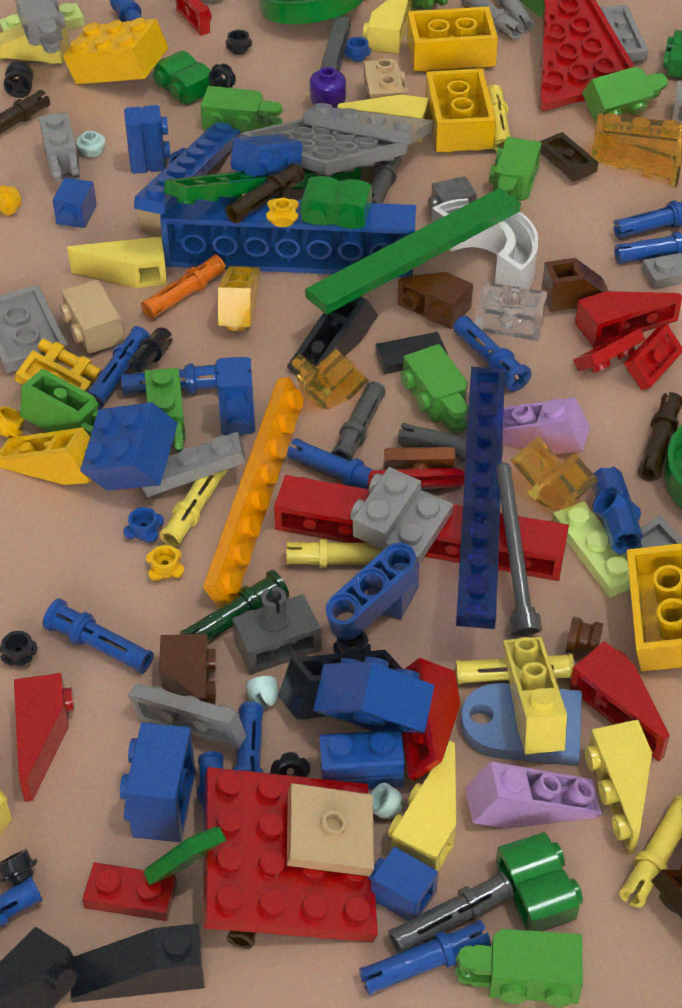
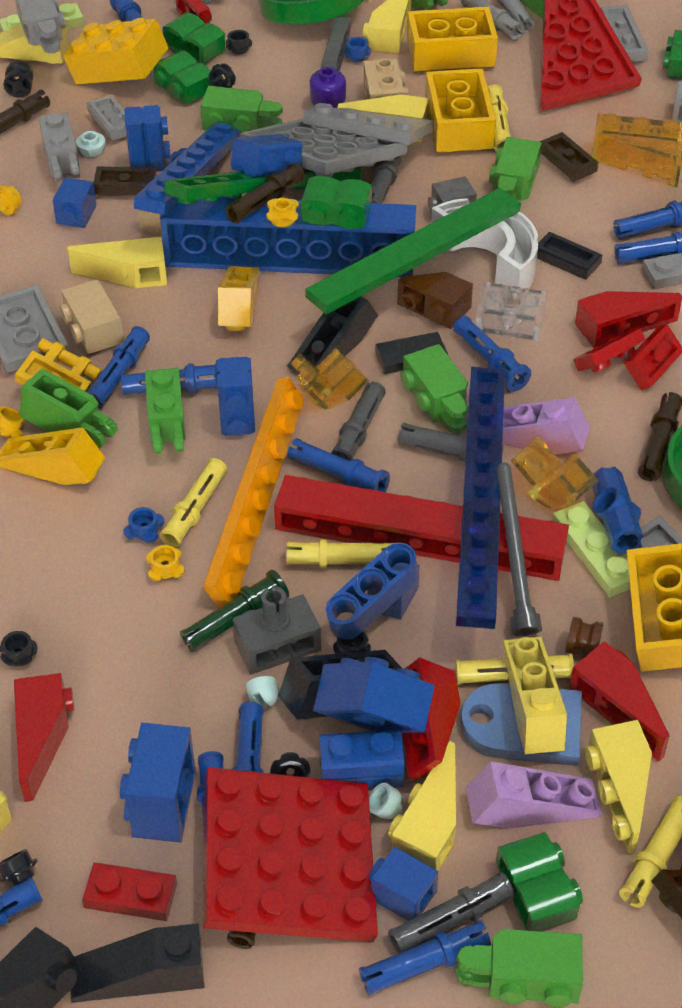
(81, 631): blue pin -> none
(109, 116): none -> light grey plate
(122, 180): none -> dark brown plate
(129, 446): blue brick -> none
(151, 349): black axle -> none
(184, 855): green tile -> none
(186, 666): reddish brown slope -> none
(193, 280): orange pin -> none
(194, 36): none -> green brick
(200, 462): light grey plate -> none
(204, 719): light grey plate -> none
(330, 830): tan plate -> none
(399, 513): light grey plate -> none
(419, 458): dark orange plate -> none
(431, 477): red axle -> none
(568, 255): none -> black tile
(568, 282): reddish brown slope -> none
(623, 92): bright green hinge -> none

